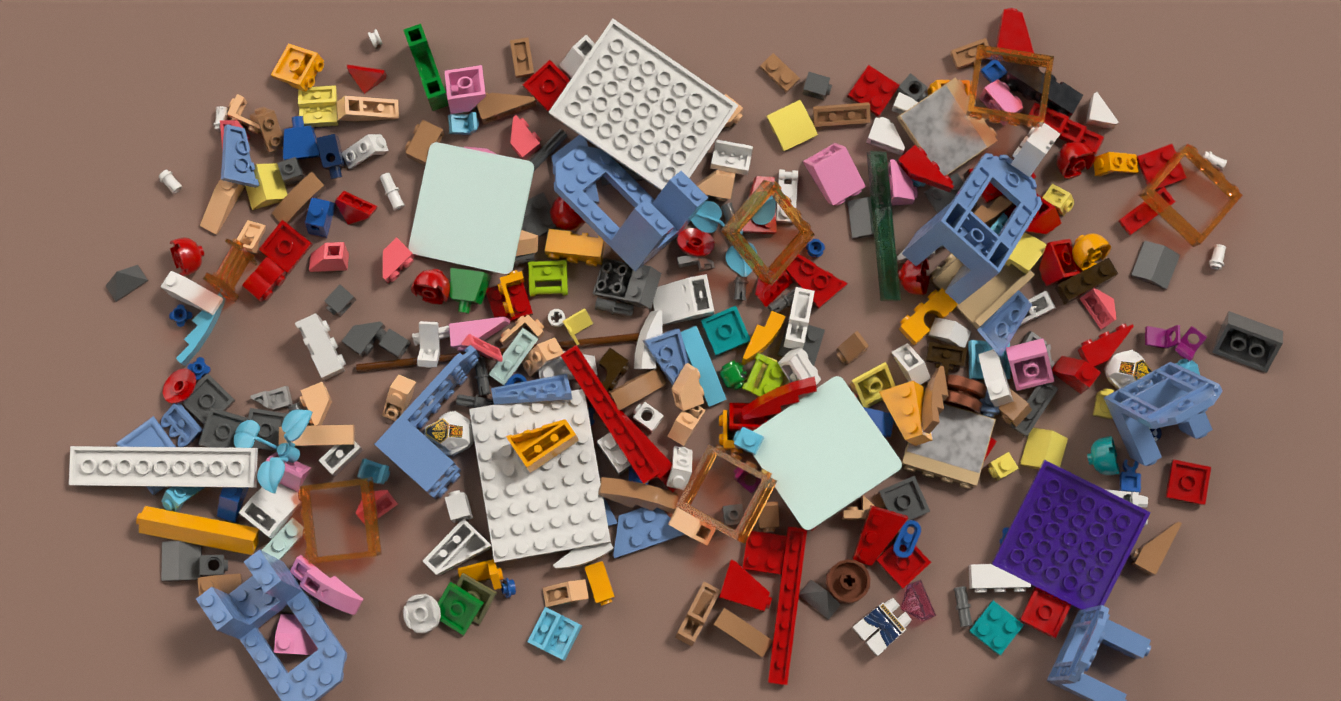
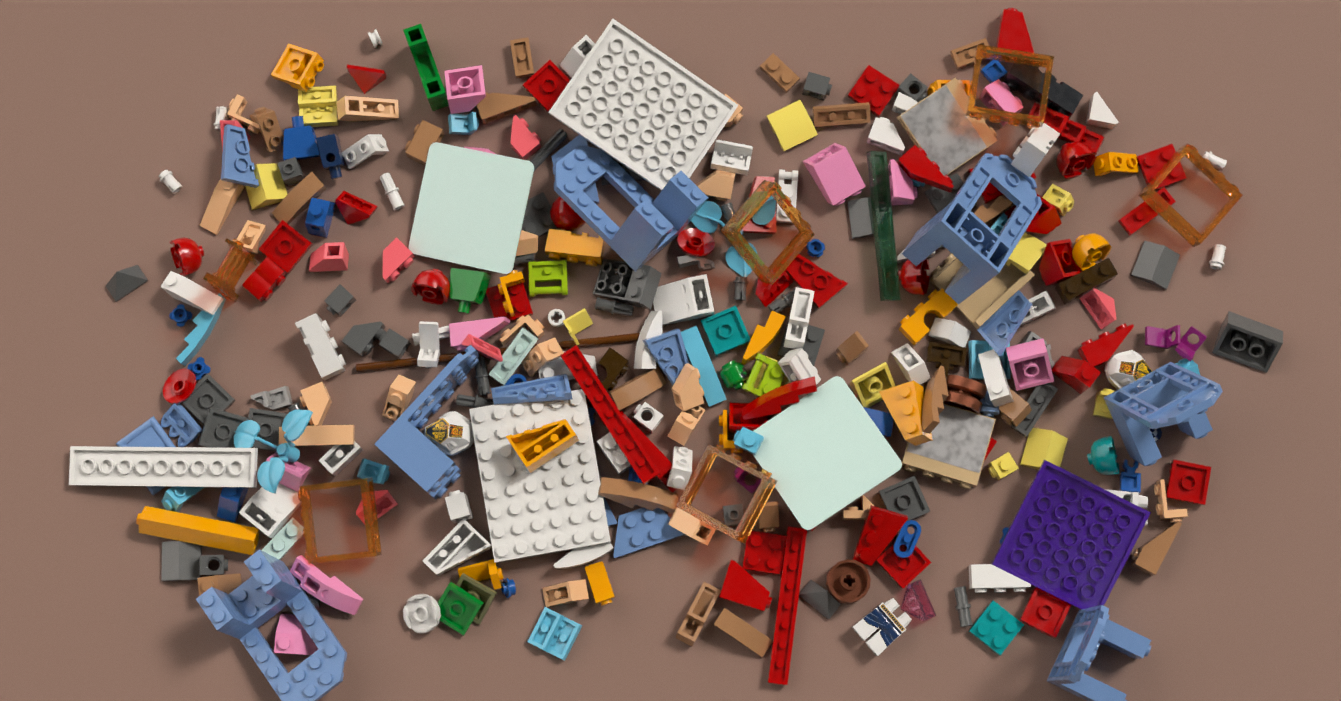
(1161, 507): none -> light nougat bracket

